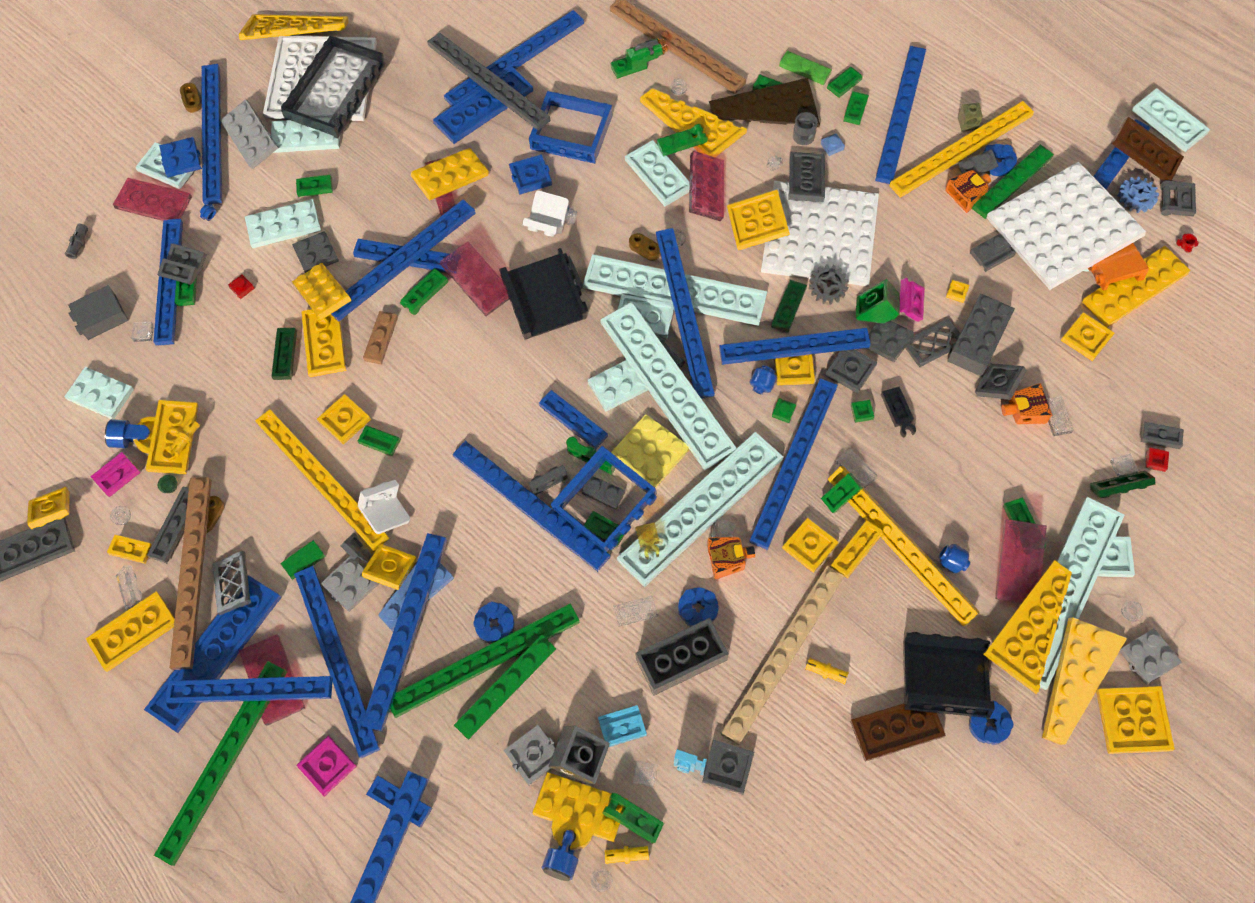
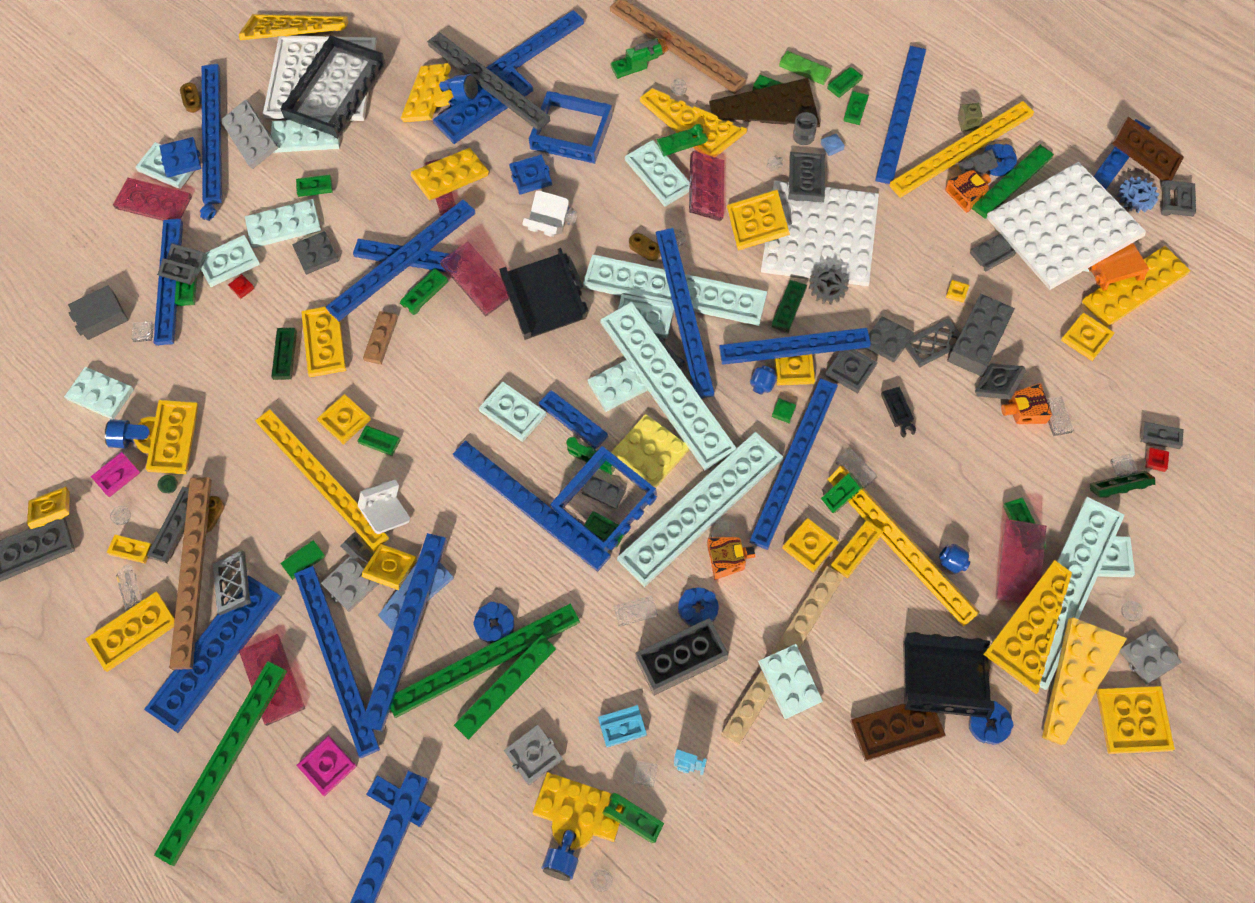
(76, 241): dark grey pin -> none
(183, 437): yellow pin -> none
(228, 261): none -> light aqua plate
(249, 689): blue plate -> none
(321, 291): yellow plate -> none
(436, 89): none -> yellow plate
(512, 411): none -> light aqua plate
(548, 480): dark grey plate -> none
(579, 754): dark grey brick -> none
(626, 854): yellow pin -> none
(647, 537): clear yellow plate -> none
(728, 767): dark grey plate -> none
(790, 681): none -> light aqua plate
(827, 670): yellow pin -> none
(862, 411): green plate -> none
(878, 303): green slope -> none
(912, 299): dark pink plate -> none
(1171, 120): light aqua plate -> none
(1187, 242): red plate -> none

